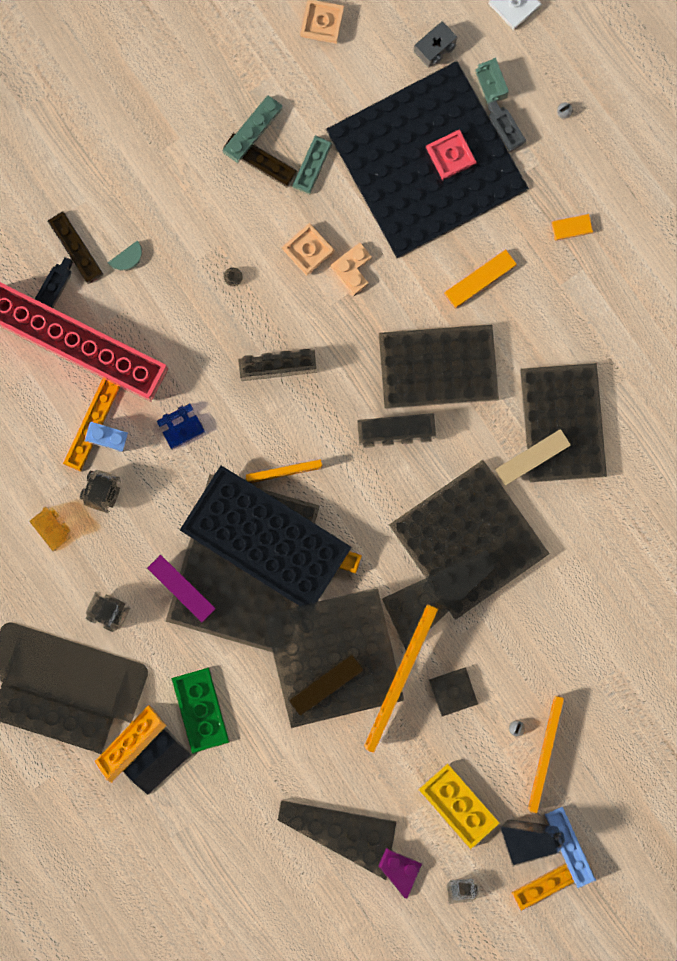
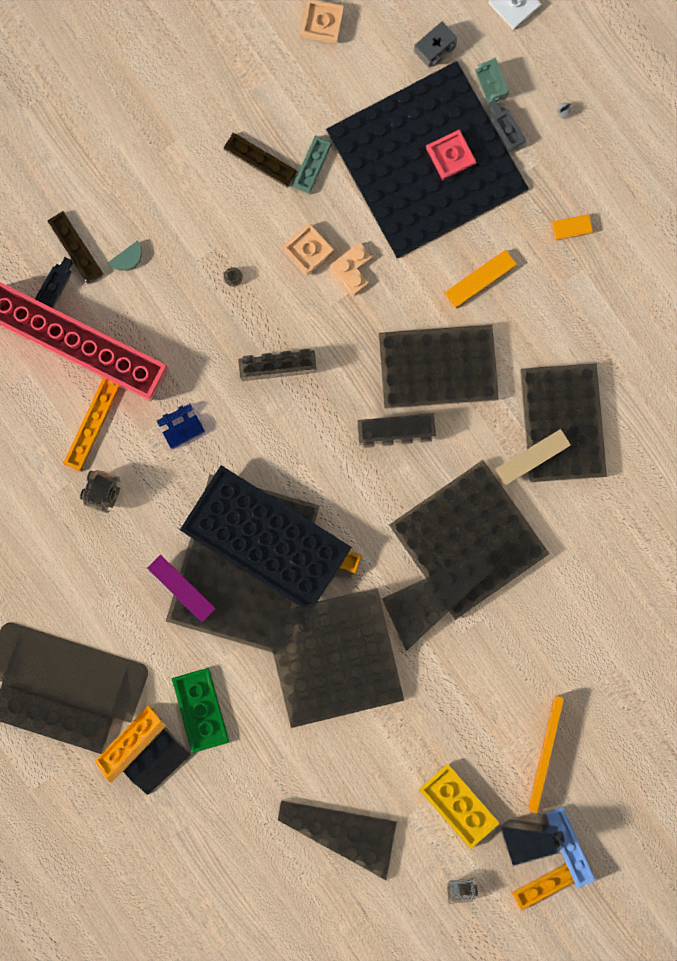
(50, 528): clear yellow bracket -> none
(106, 437): light blue brick -> none
(107, 611): clear smoke brick -> none
(252, 129): sand green plate -> none
(284, 471): light orange tile -> none
(325, 684): dark brown tile -> none
(400, 678): light orange tile -> none
(400, 870): magenta wing -> none
(453, 691): clear smoke plate -> none
(513, 726): light grey hinge -> none

